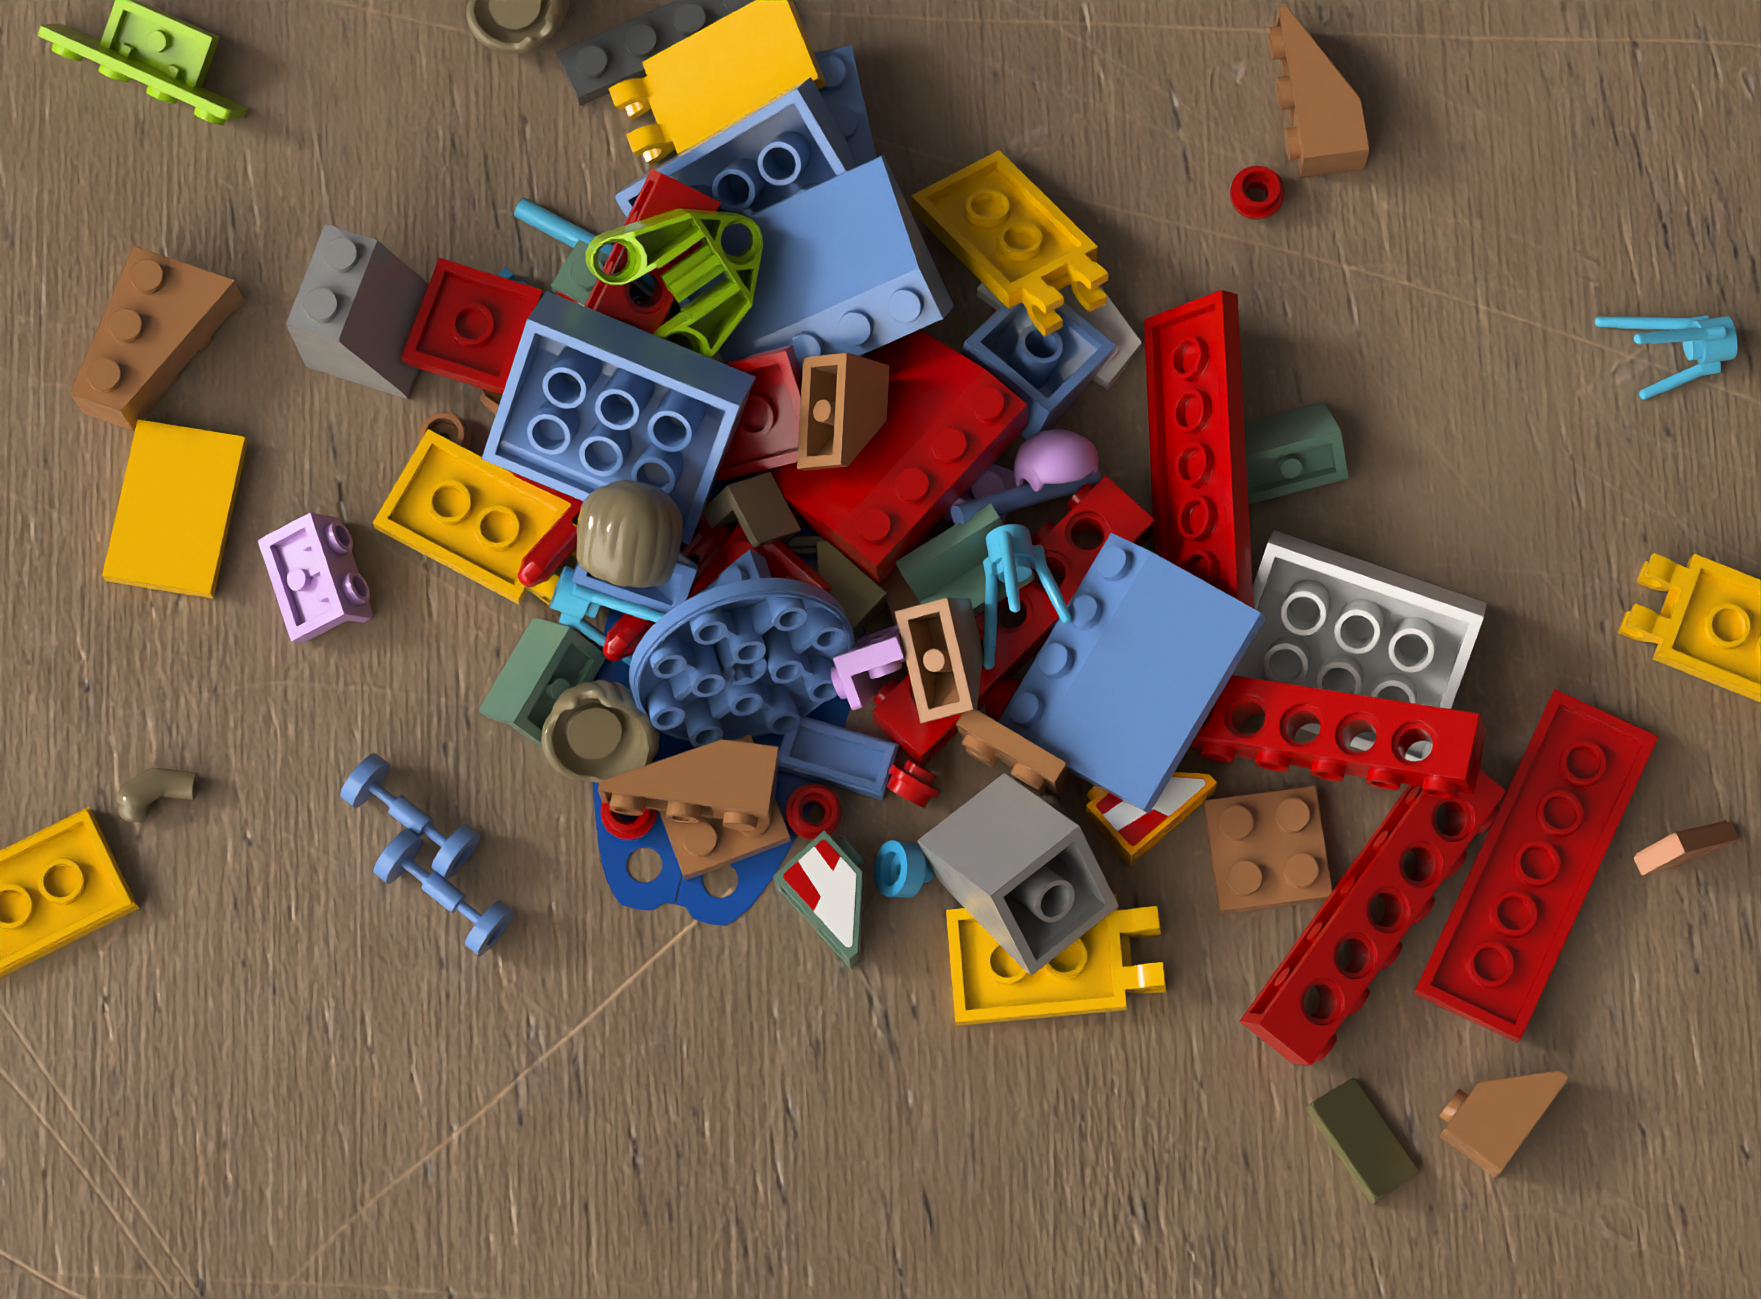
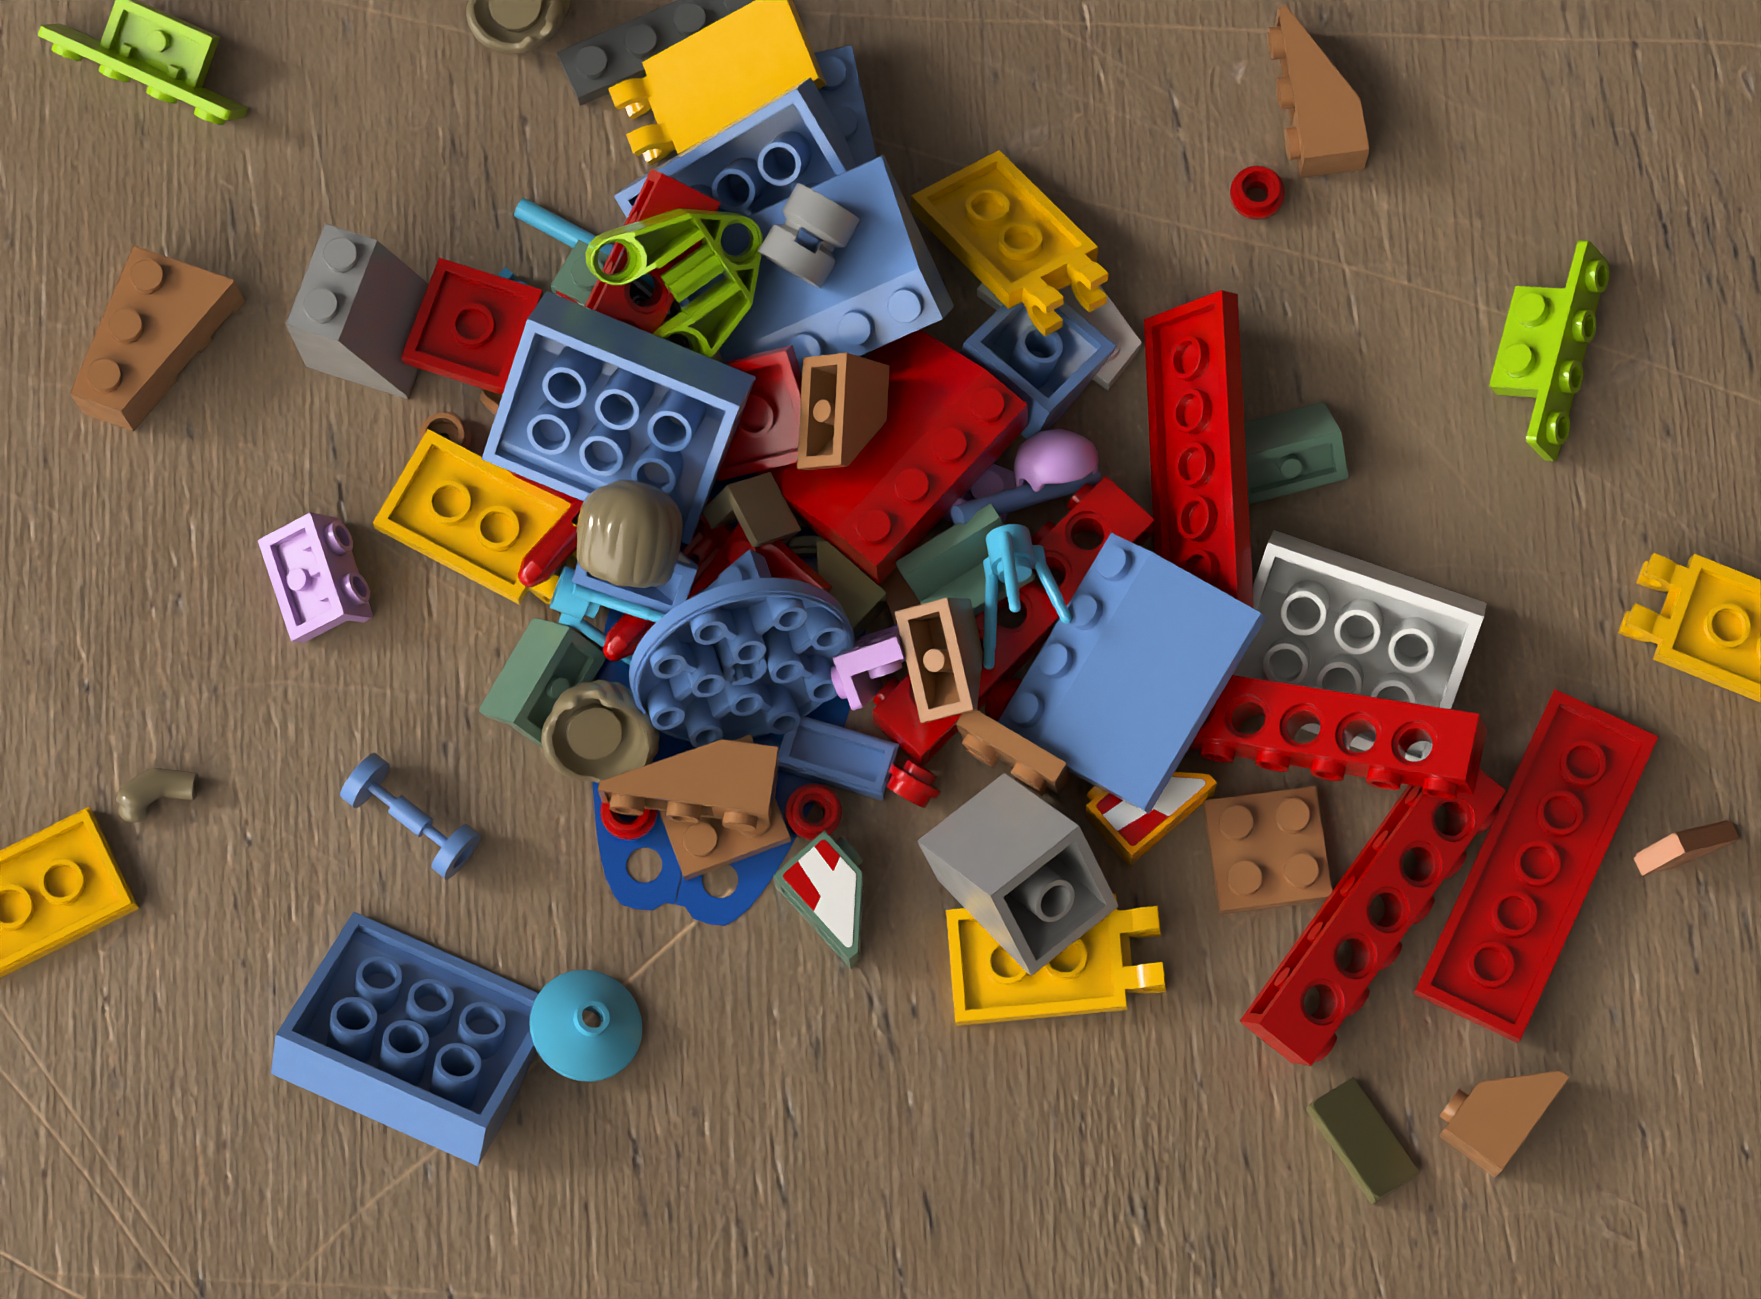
(175, 509): yellow tile -> none
(399, 857): medium blue wheel -> none
(410, 1038): none -> medium blue slope
(568, 1042): none -> medium azure dish
(821, 220): none -> light grey wheel
(901, 869): dark azure tile -> none
(1547, 345): none -> lime bracket
(1702, 337): medium azure plant -> none

